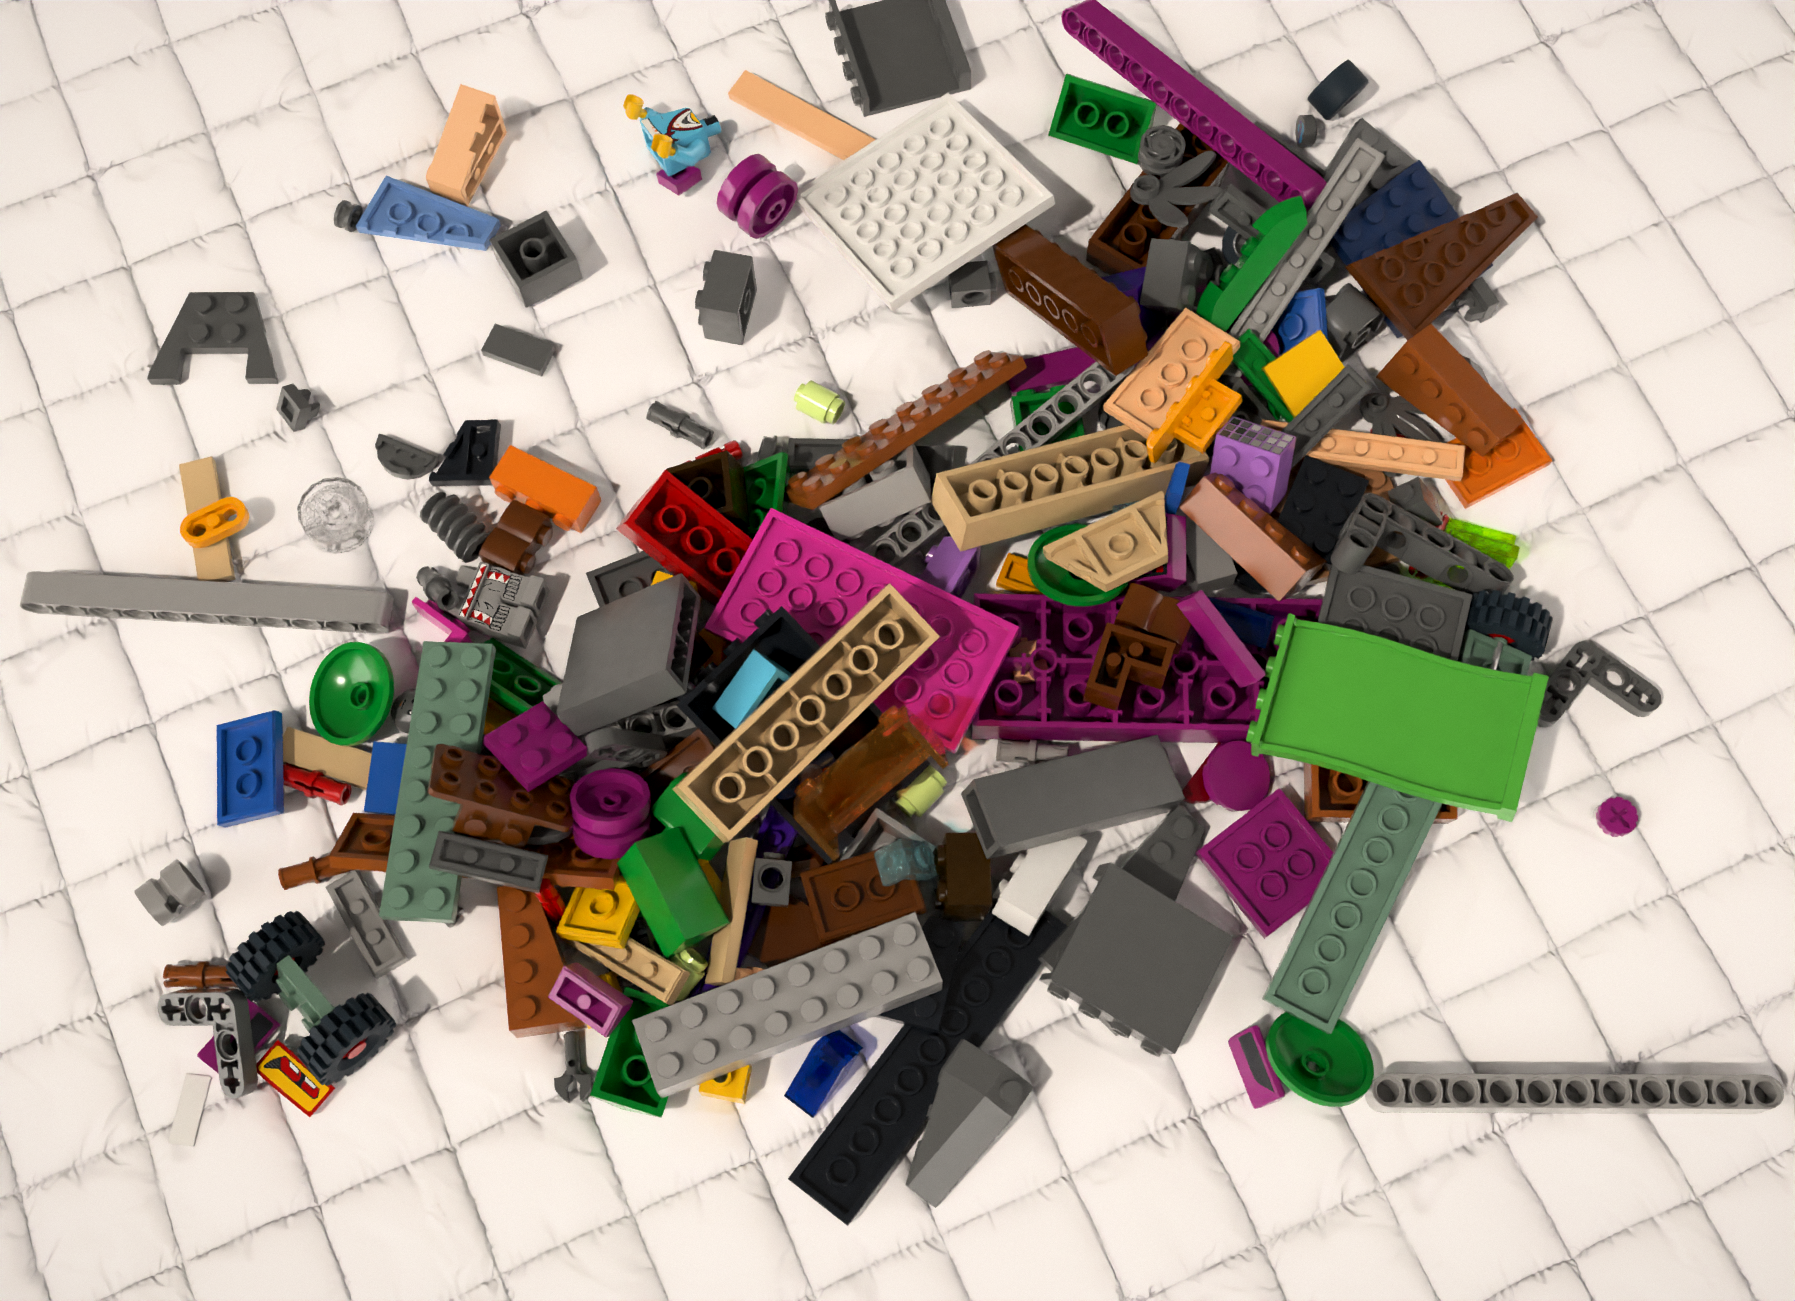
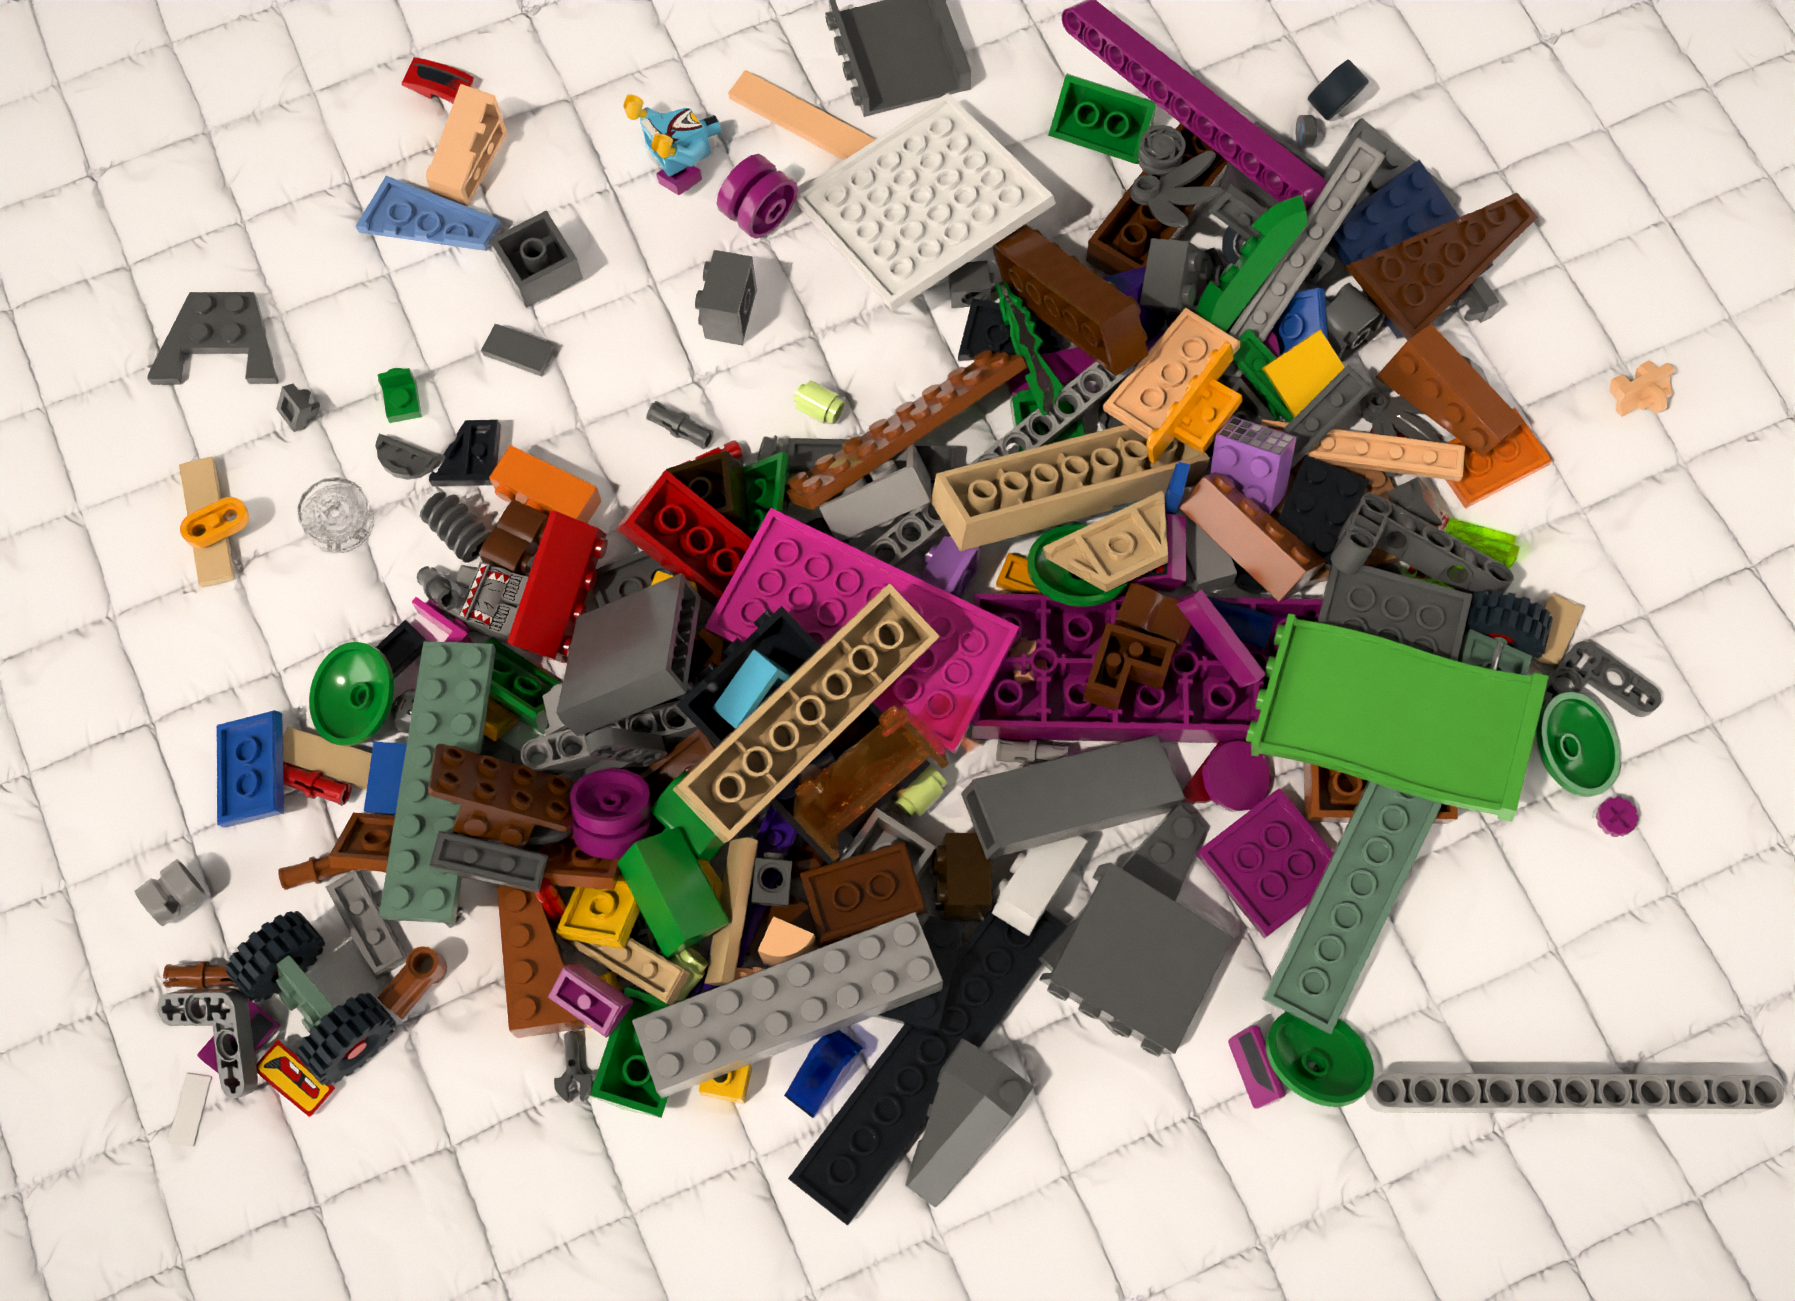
(207, 602): light grey beam -> none
(347, 215): dark grey bush -> none
(400, 395): none -> green bracket
(402, 647): none -> black tile
(410, 984): none -> dark orange piece
(435, 78): none -> red slope
(535, 746): magenta plate -> none
(557, 587): none -> red slope
(785, 943): none -> light nougat brick
(905, 861): clear light blue bracket -> none
(987, 331): none -> black wing
(1042, 380): none -> green sword
(1565, 618): none -> tan tile
(1578, 744): none -> green dish
(1646, 391): none -> light nougat hips

